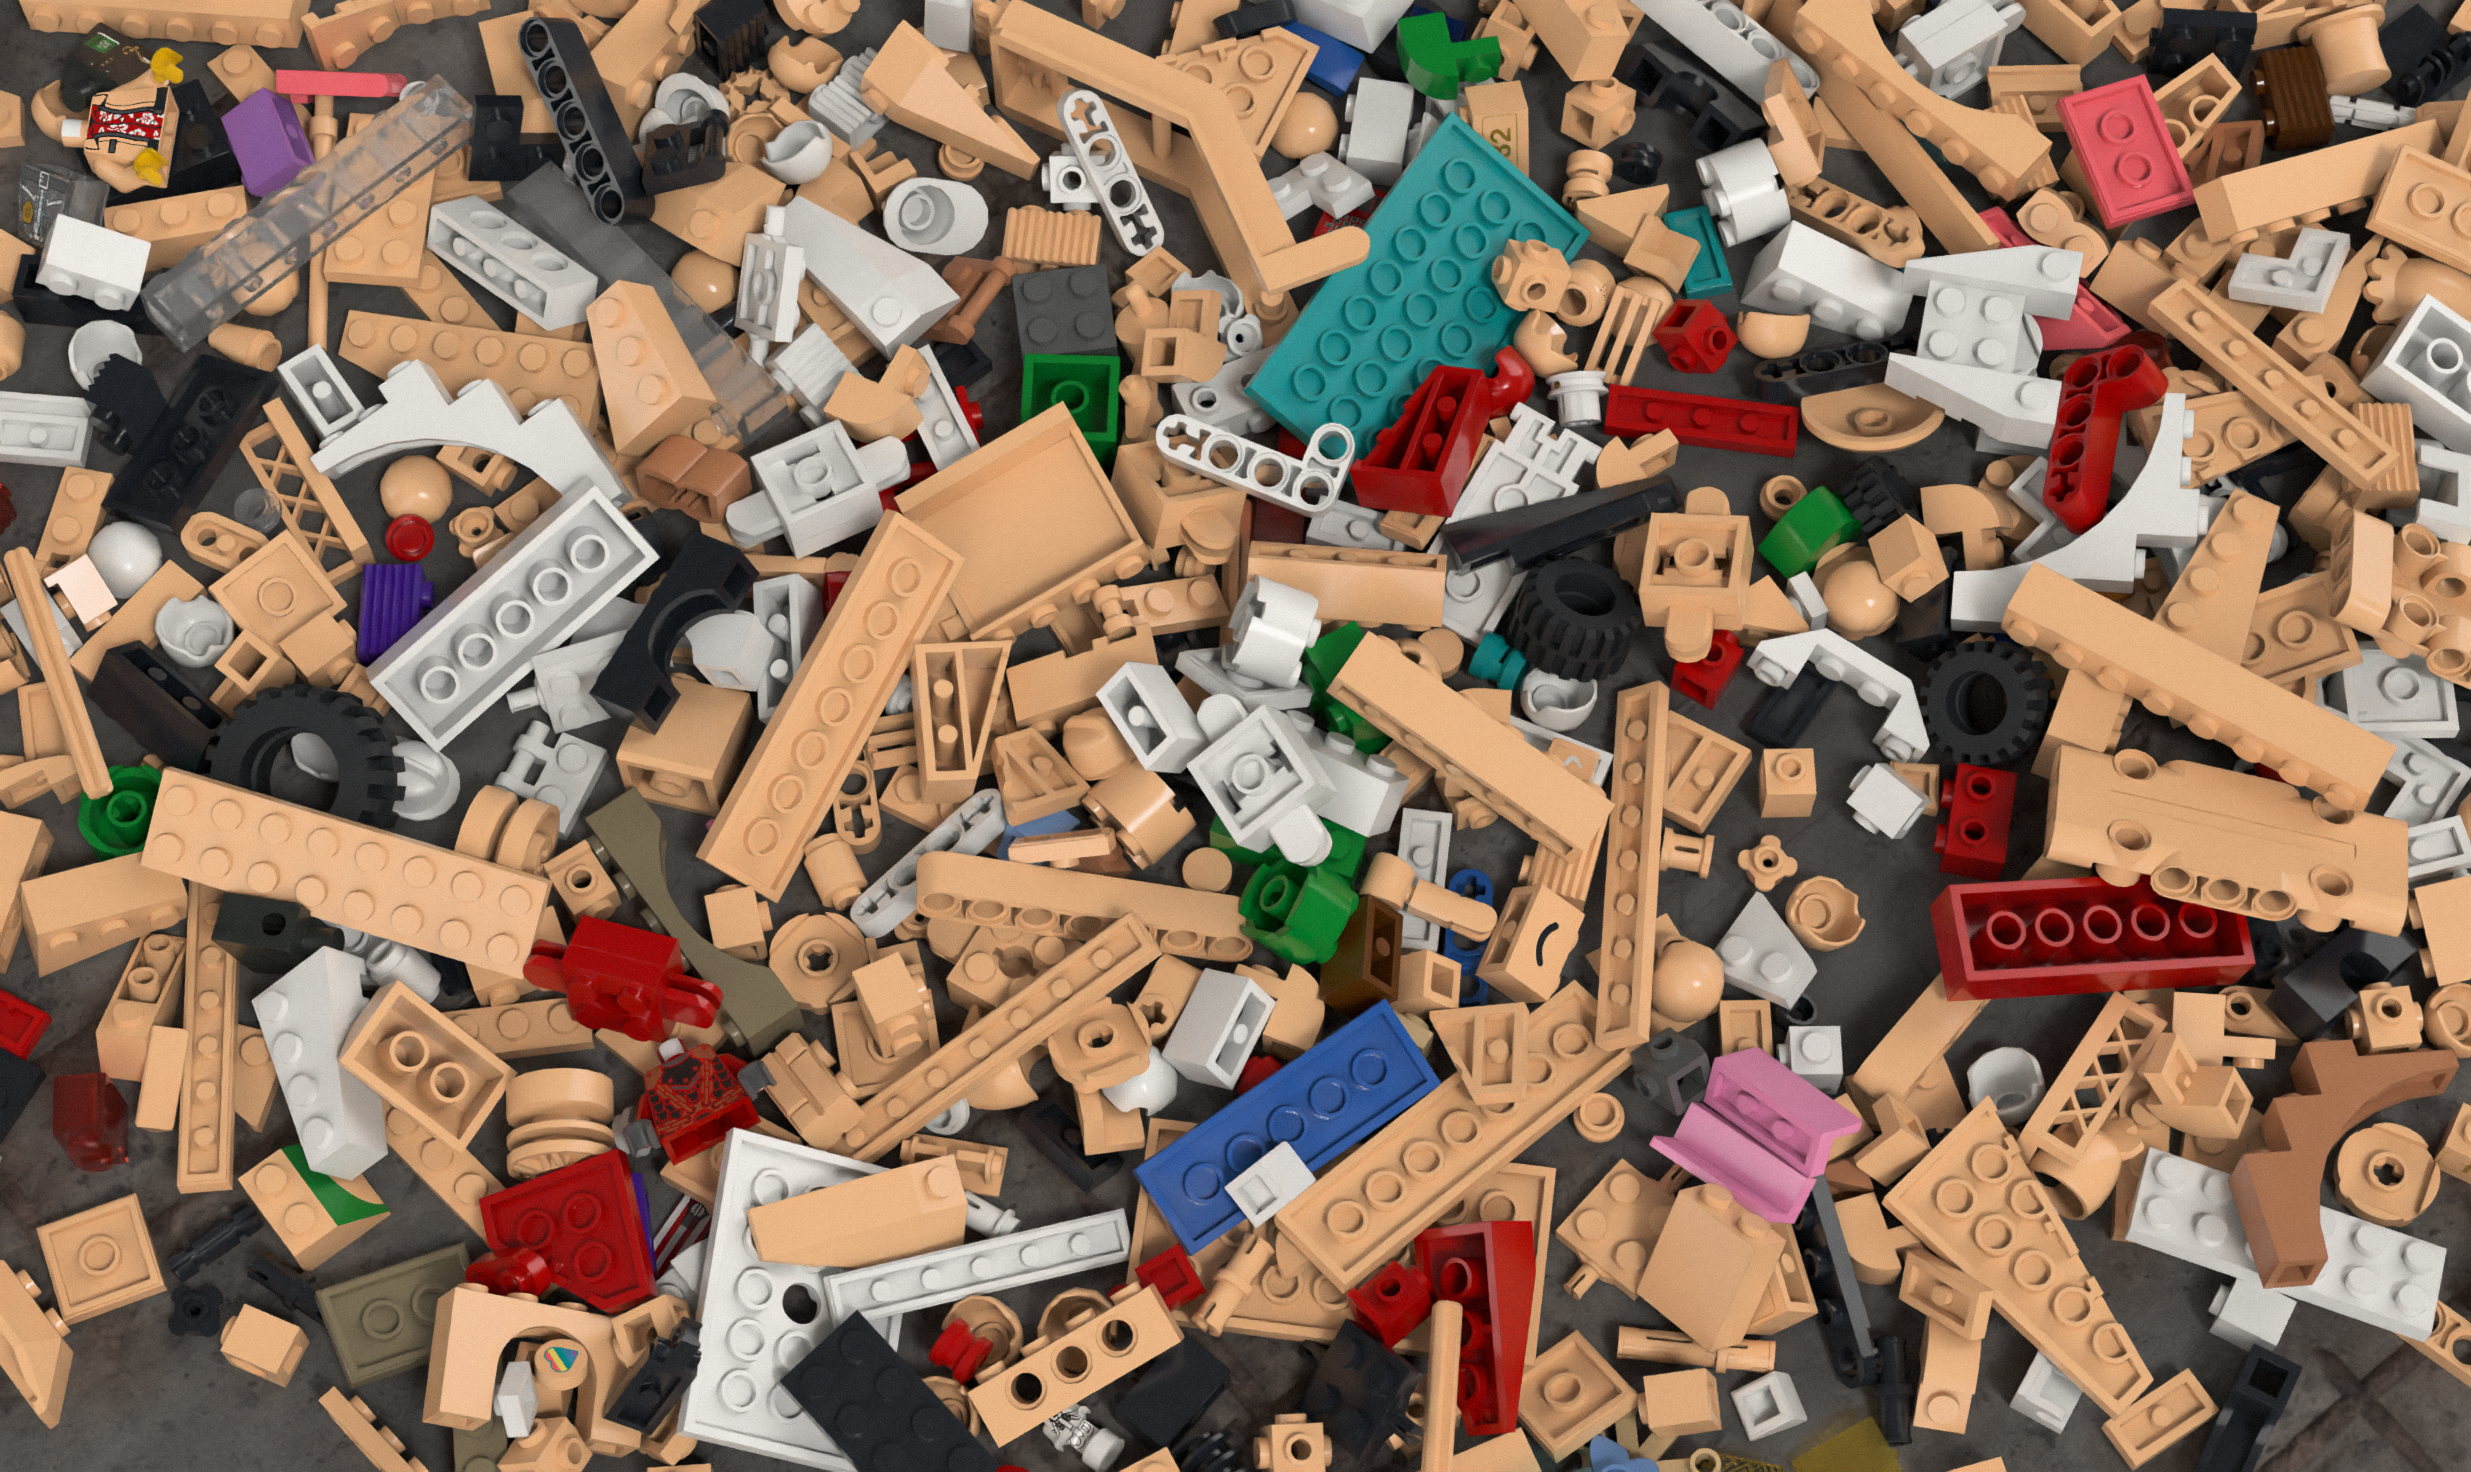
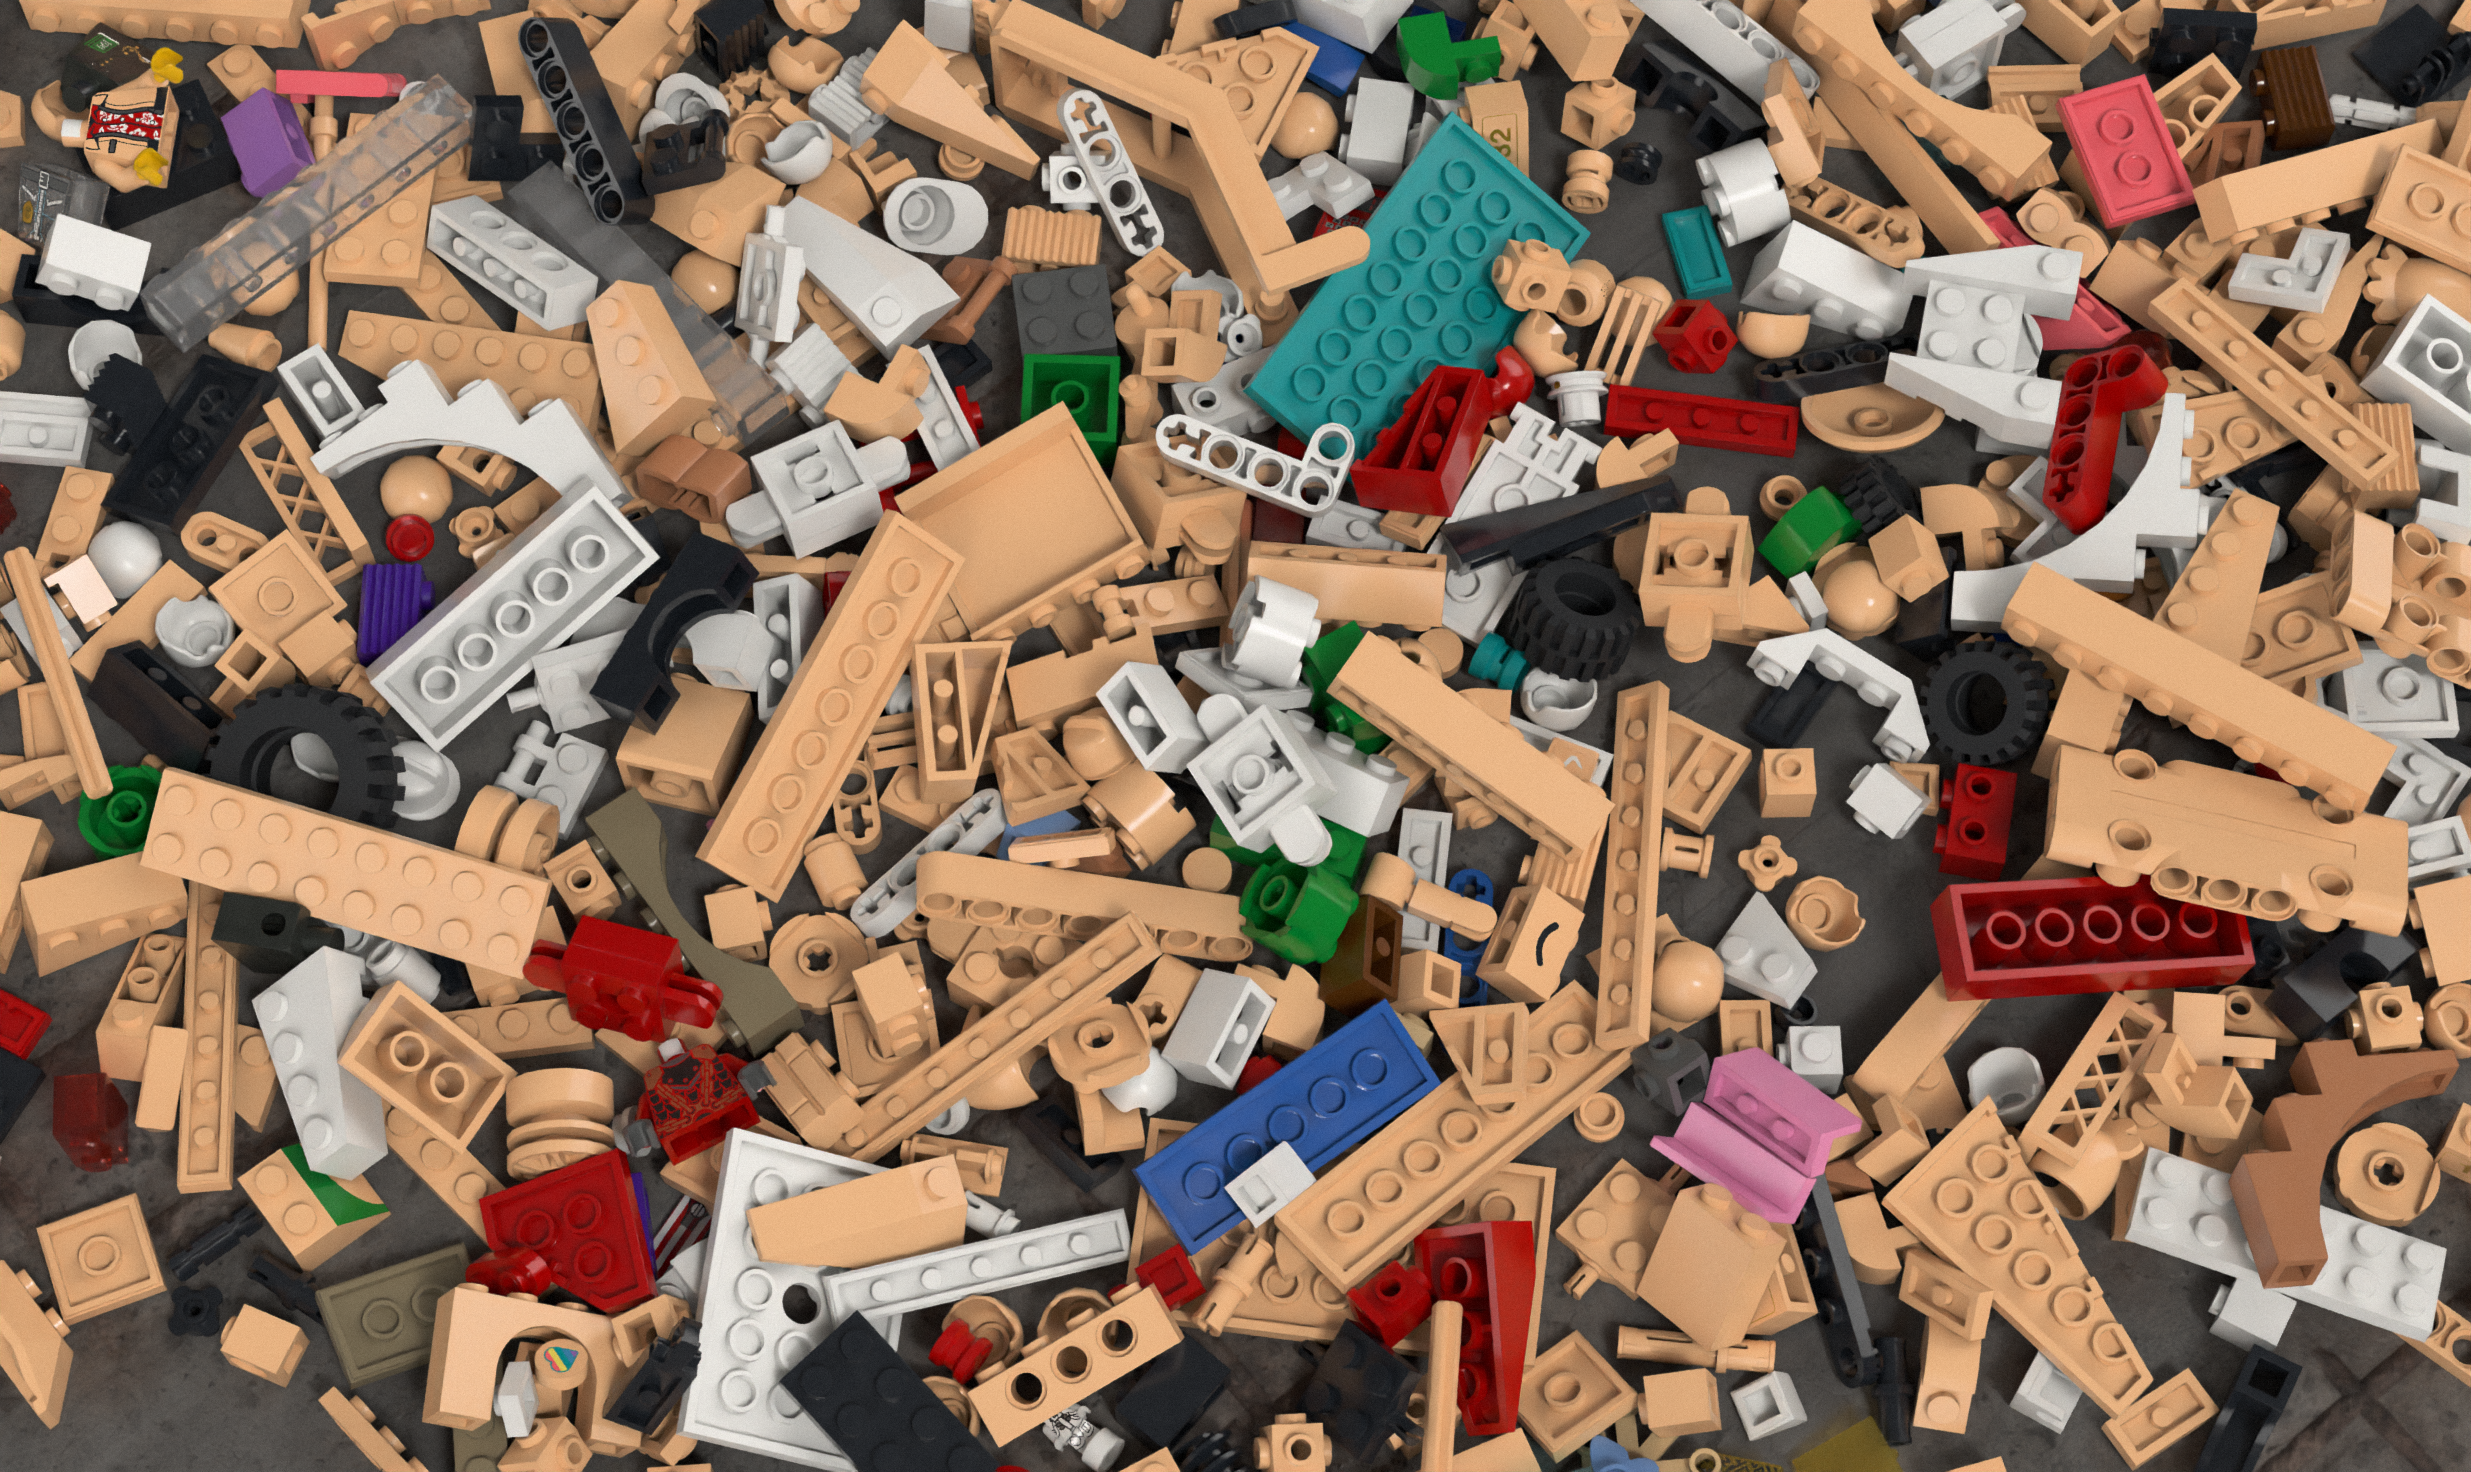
(178, 222): light nougat brick -> none
(250, 502): clear plate -> none
(1619, 216): light nougat slope -> none
(1661, 254): light nougat panel -> none
(1708, 680): red brick -> none
(2349, 49): light nougat piece -> none

